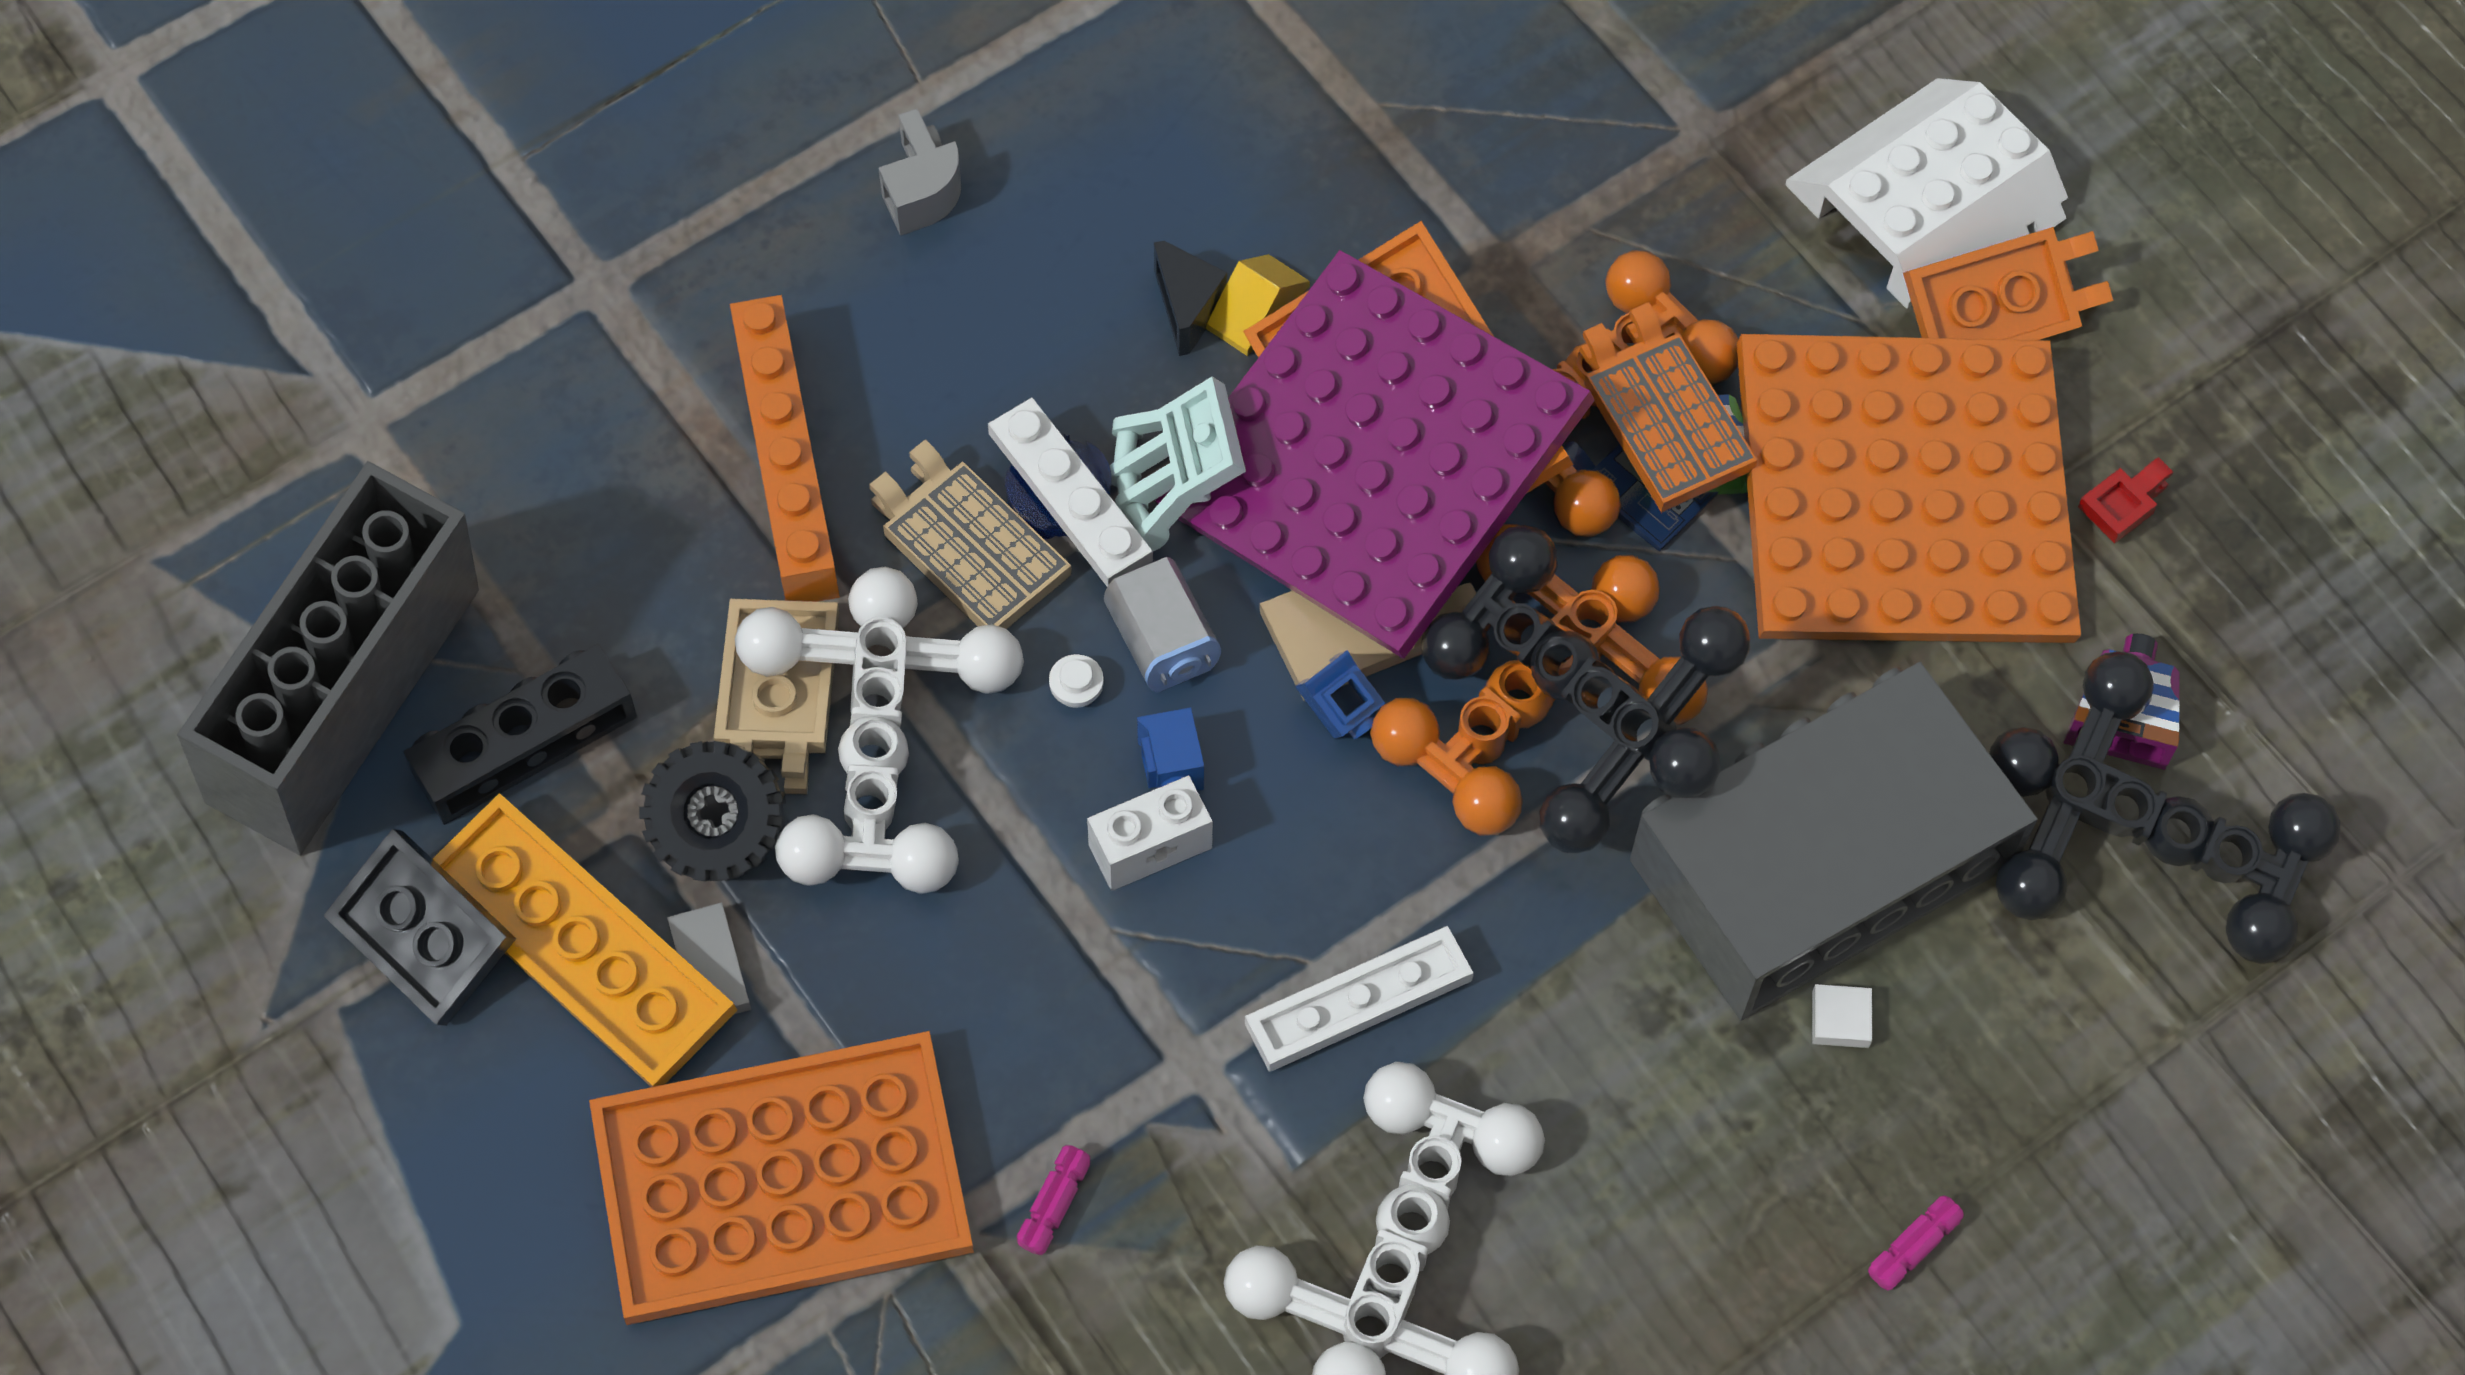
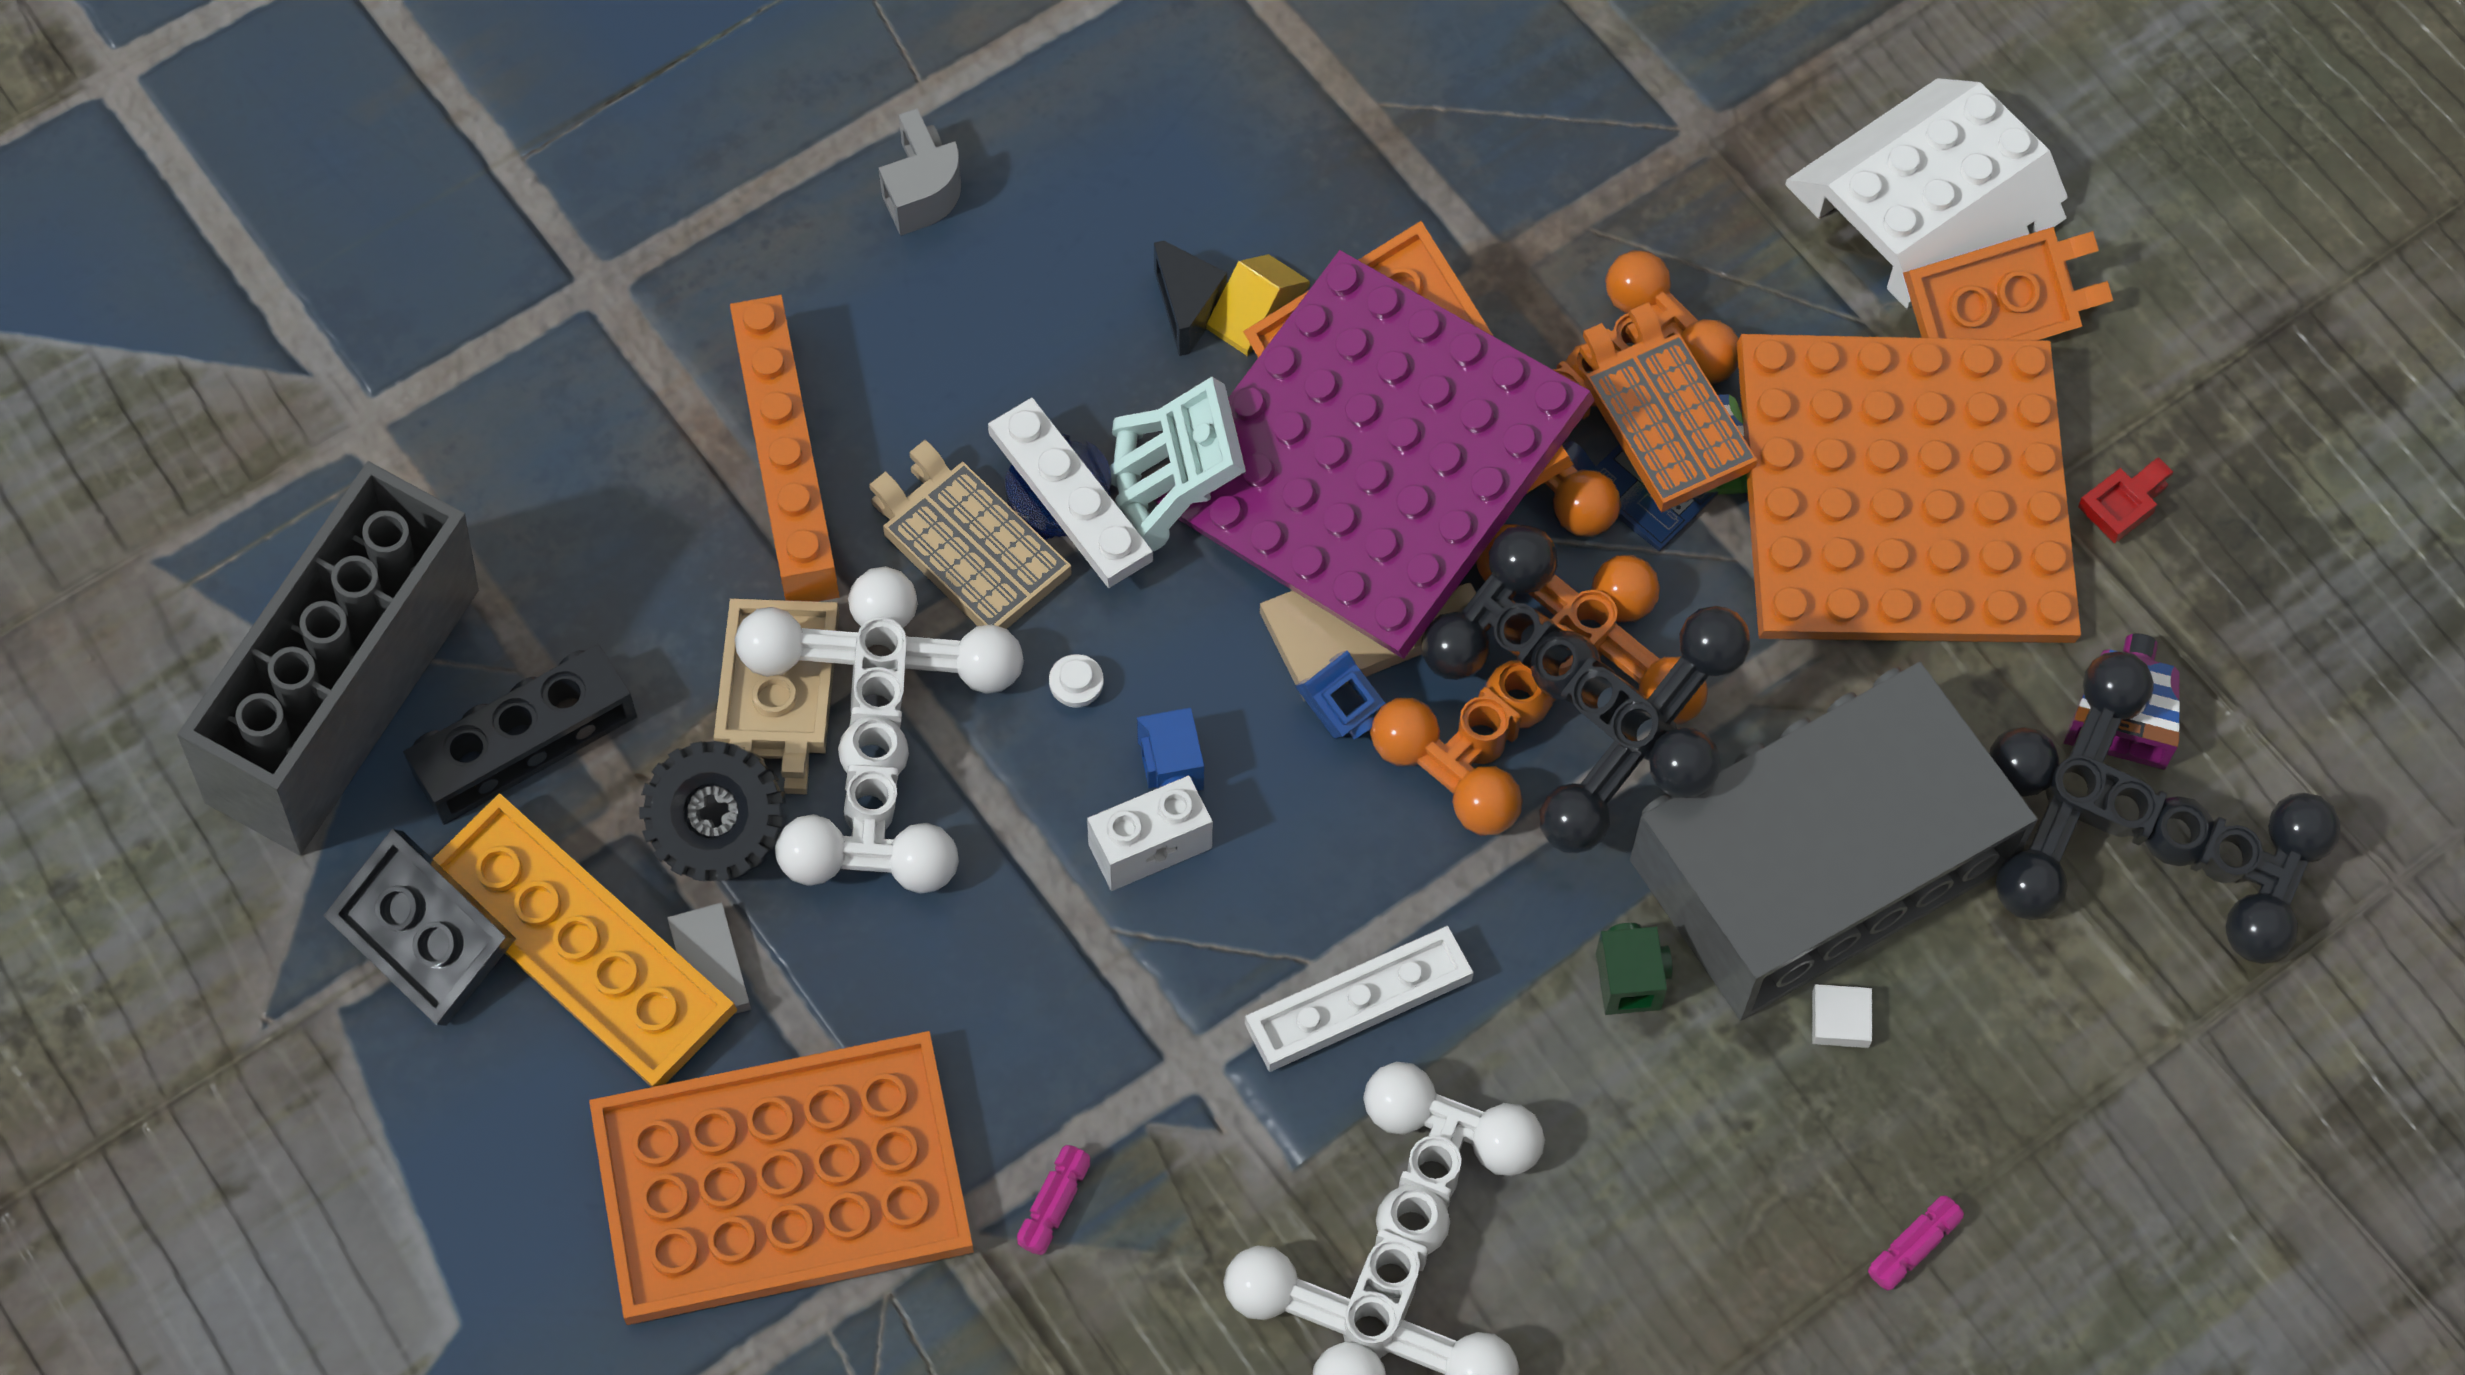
(1162, 624): flat silver piece -> none
(1632, 969): none -> dark green brick

